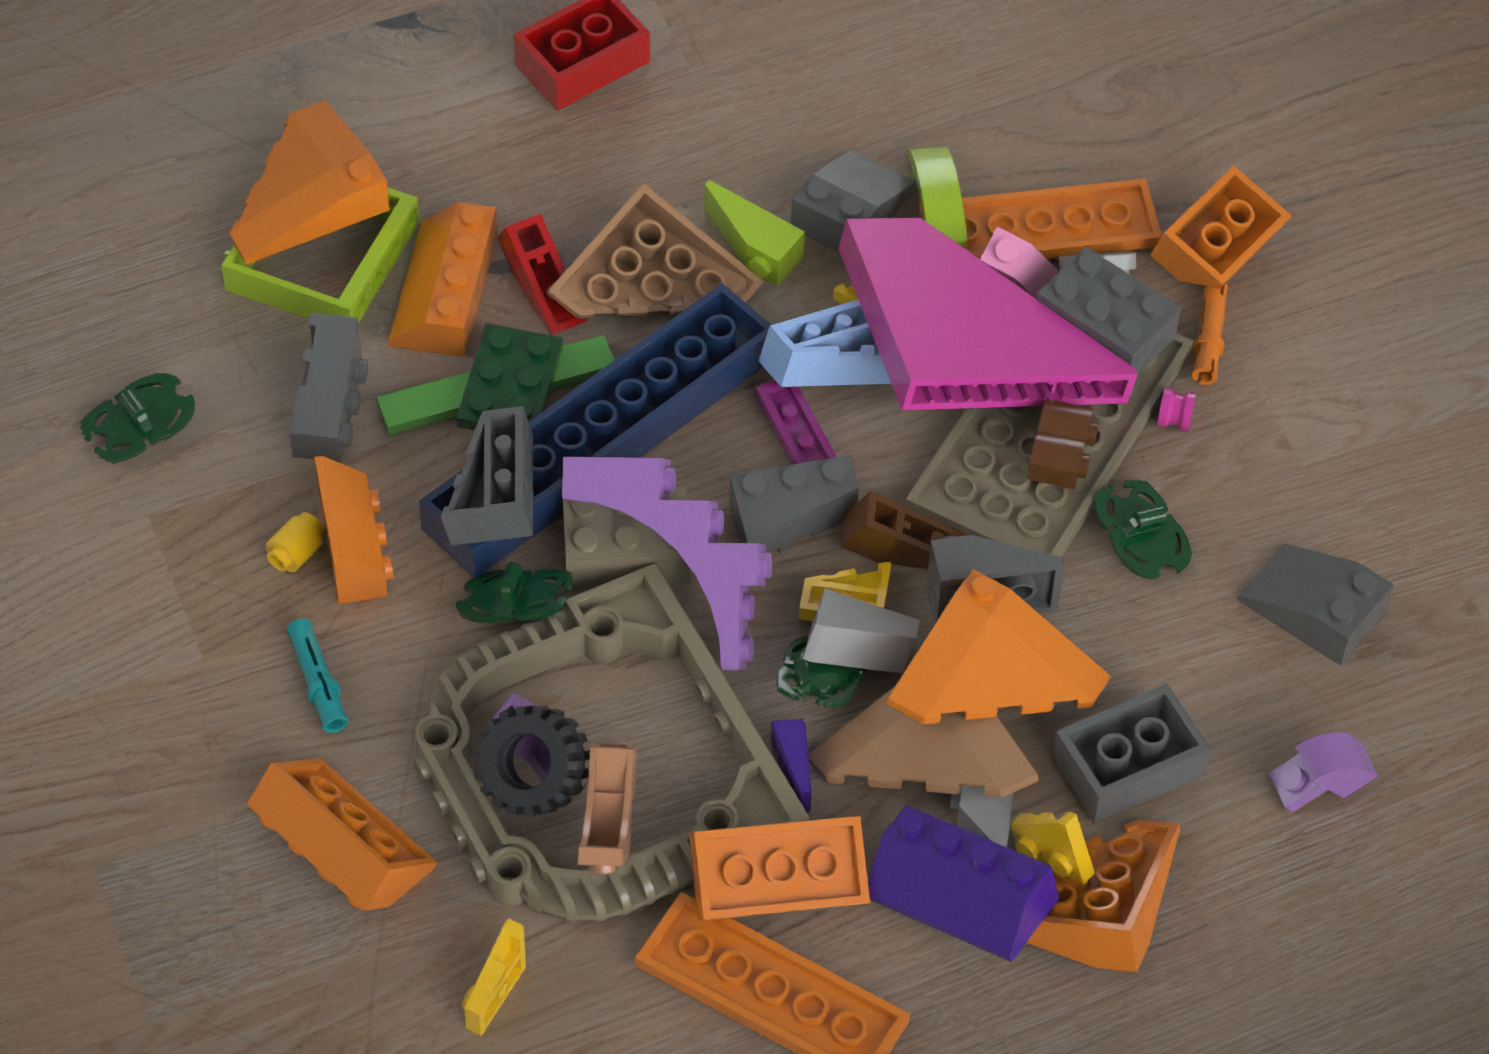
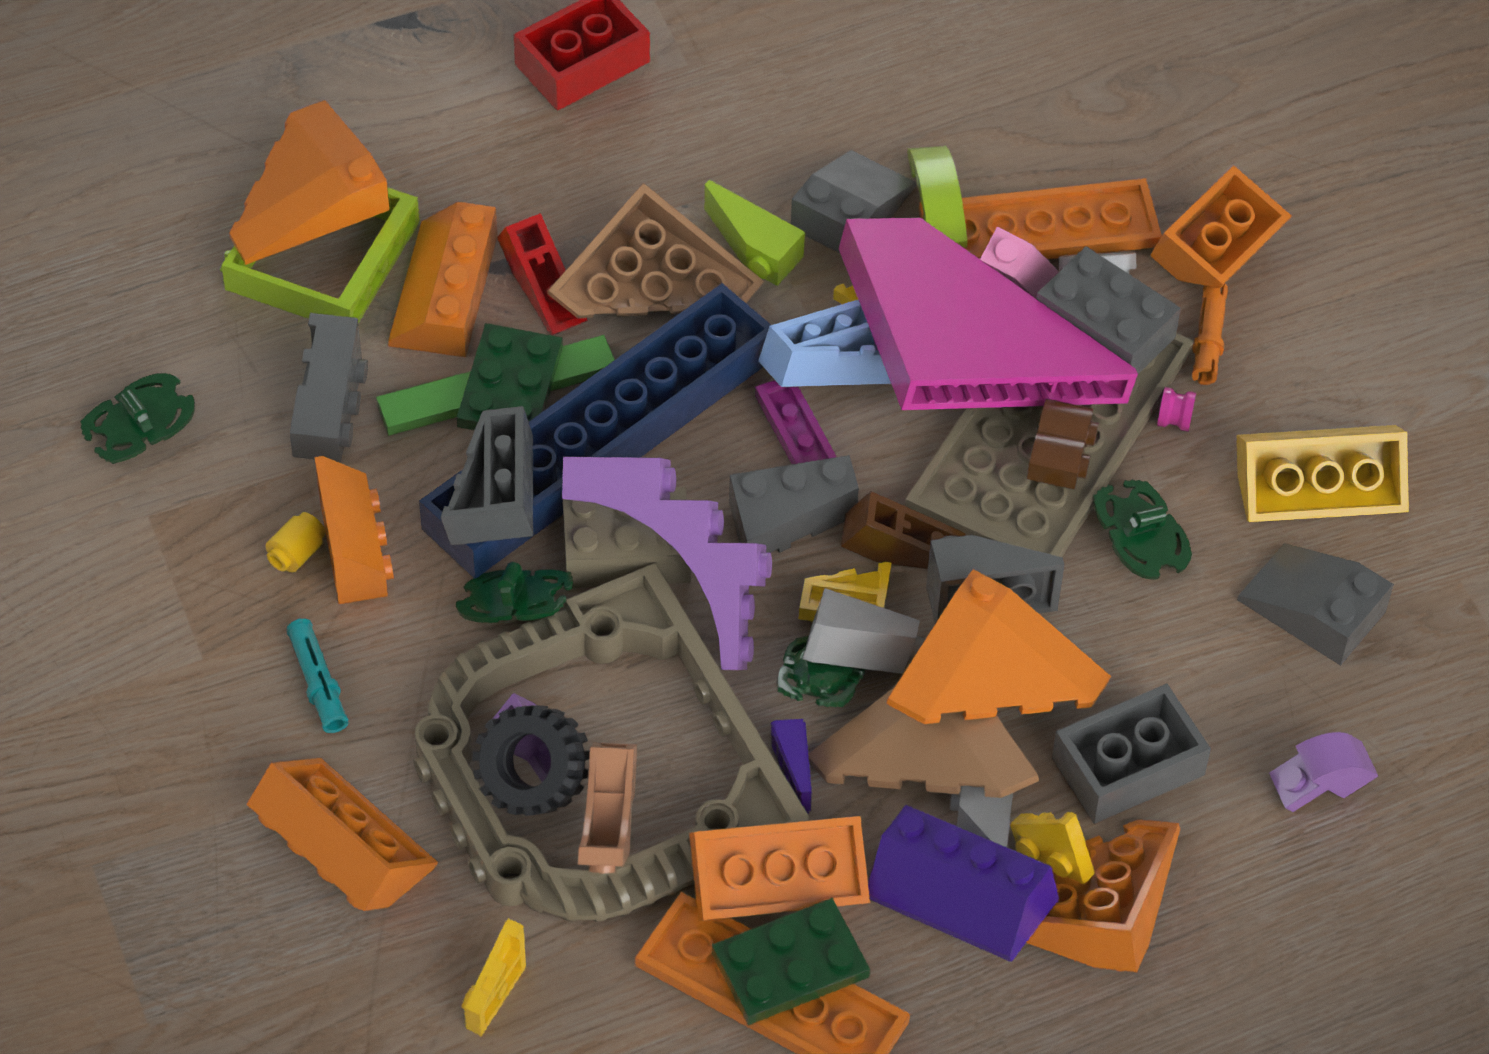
(790, 961): none -> dark green plate
(1323, 473): none -> yellow slope

